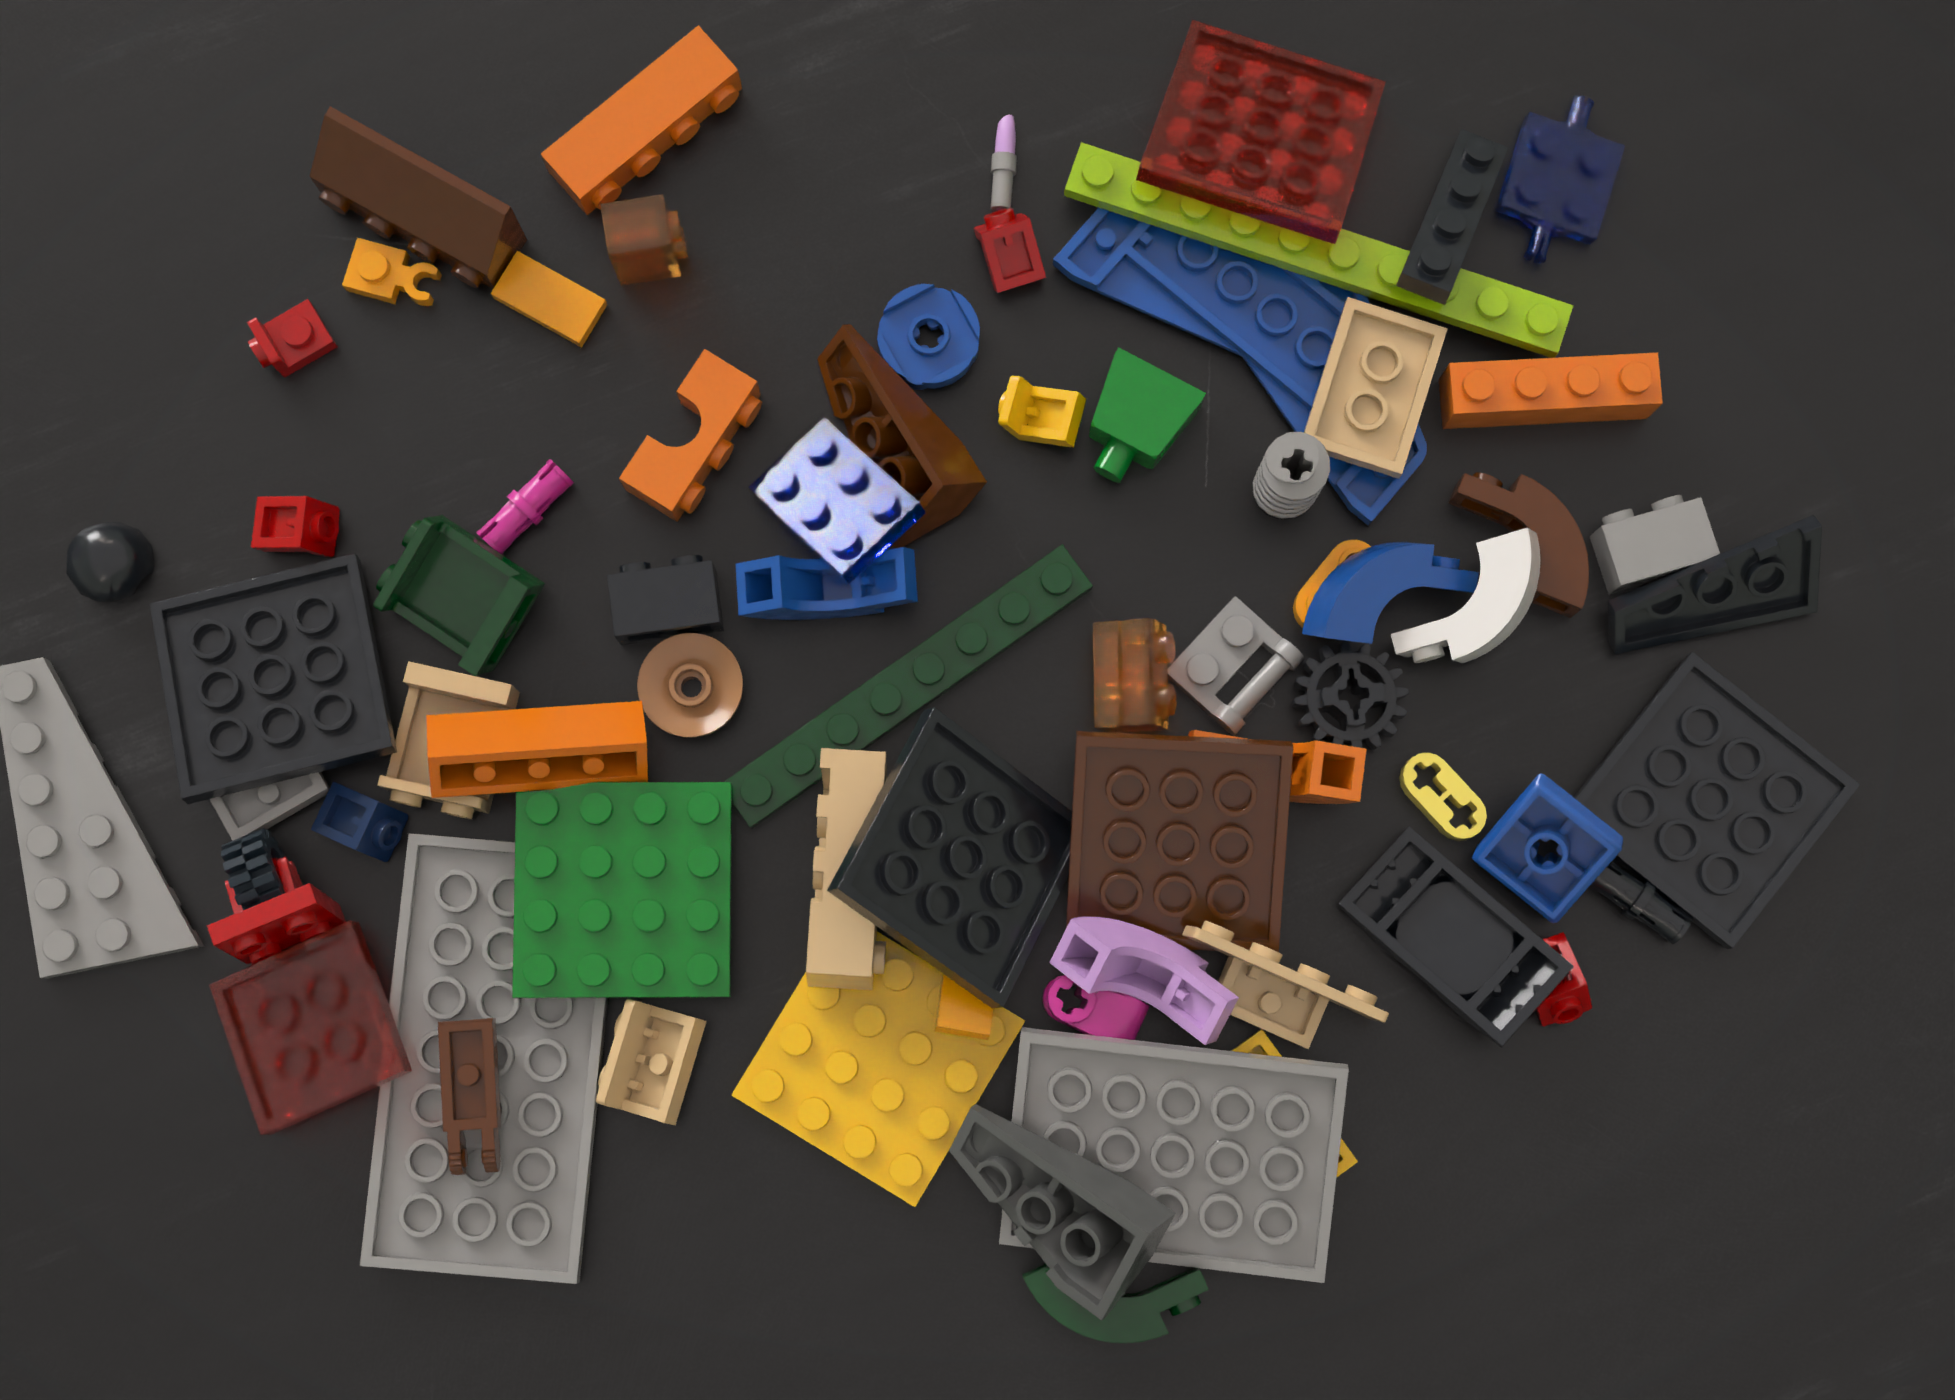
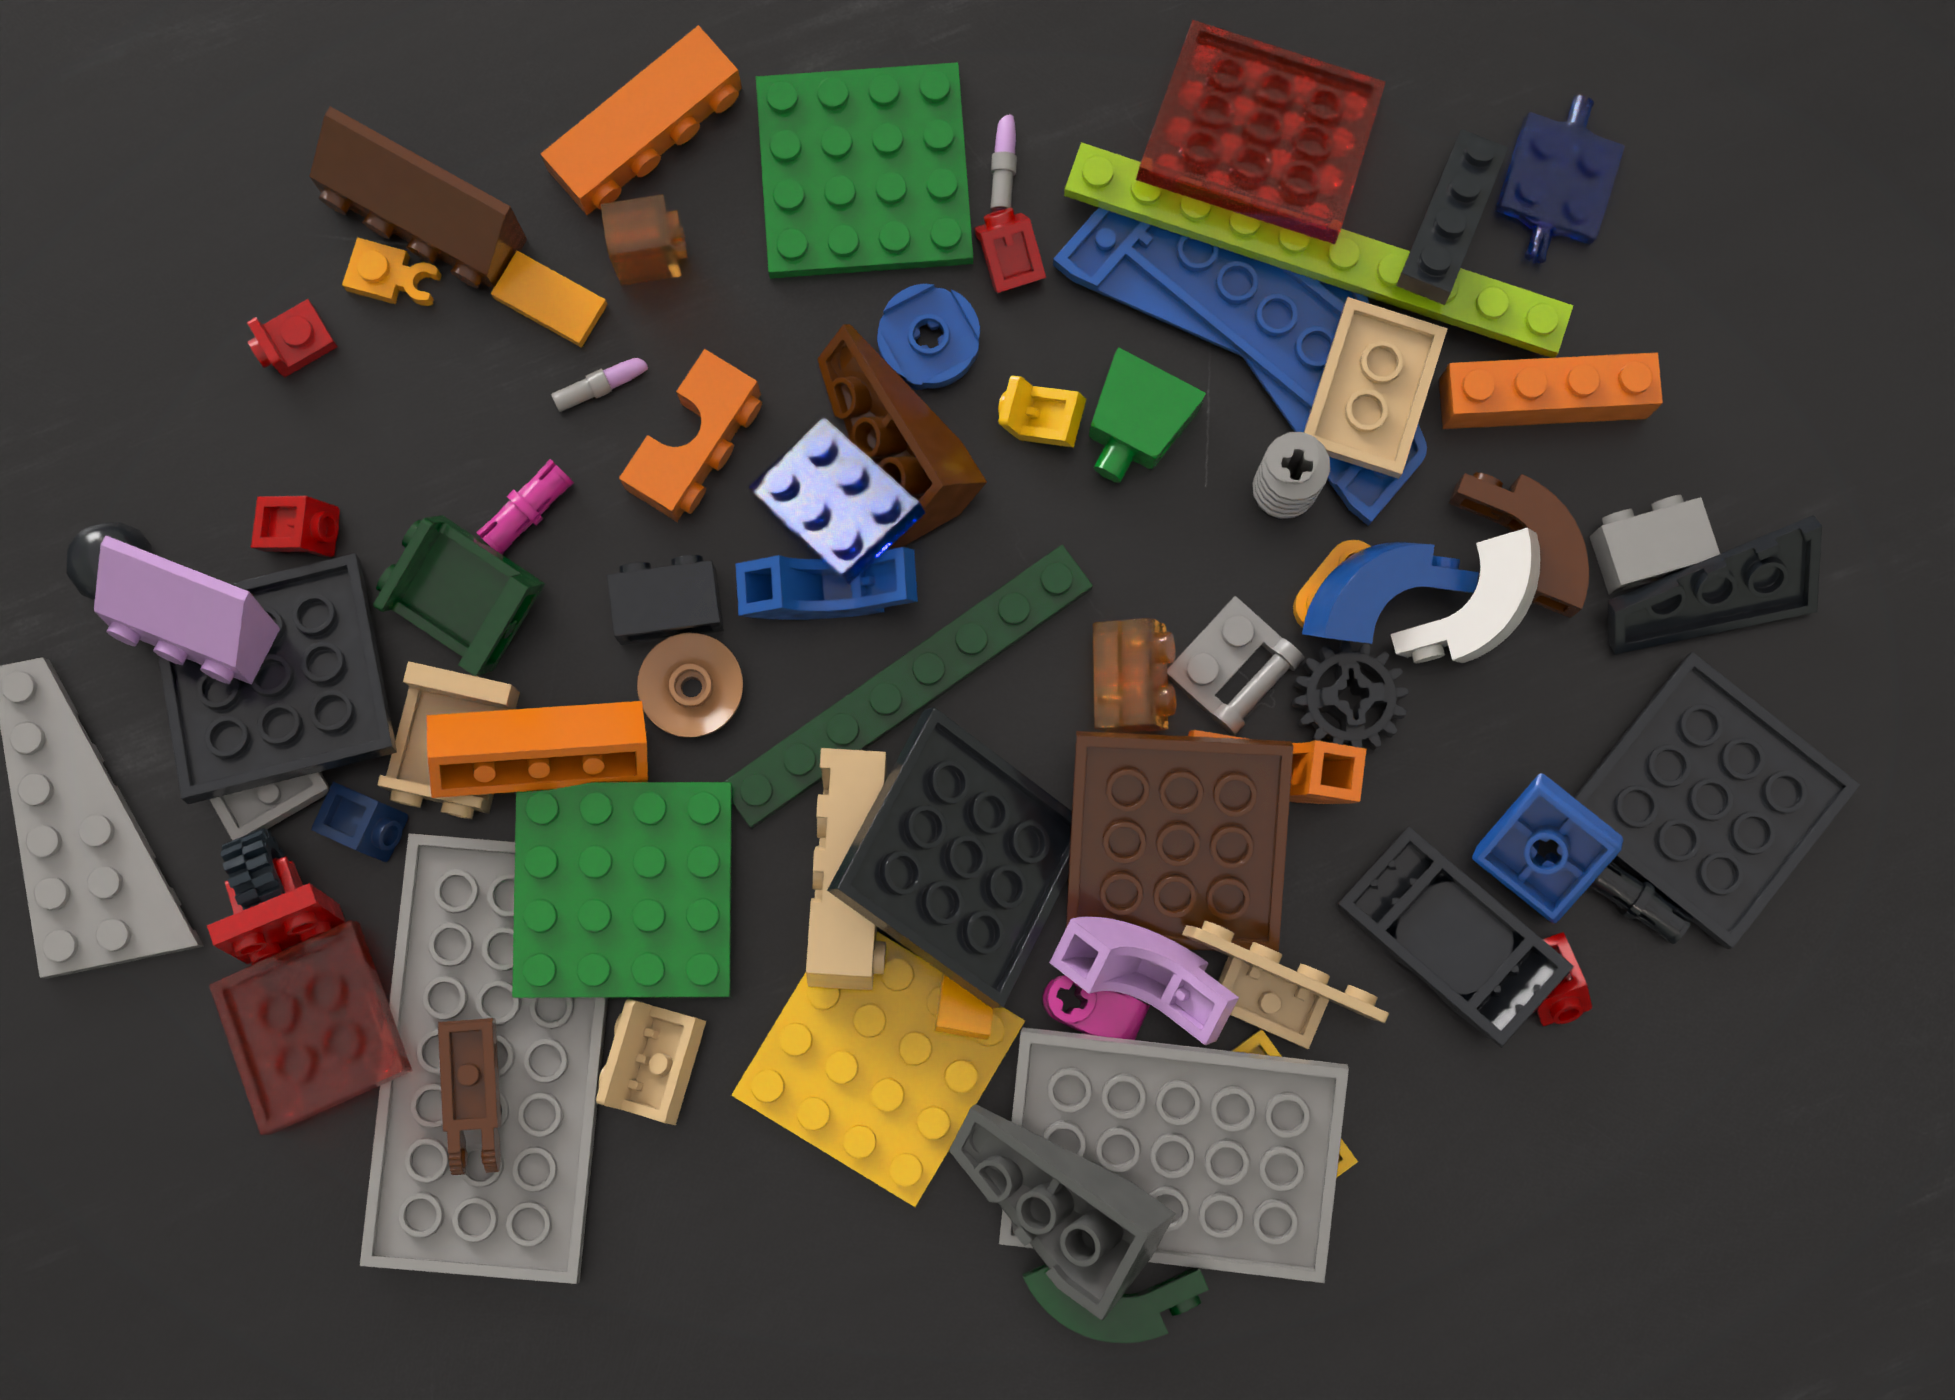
(181, 613): none -> lavender slope
(598, 383): none -> light grey piece
(864, 170): none -> green plate
(1451, 787): light yellow beam -> none

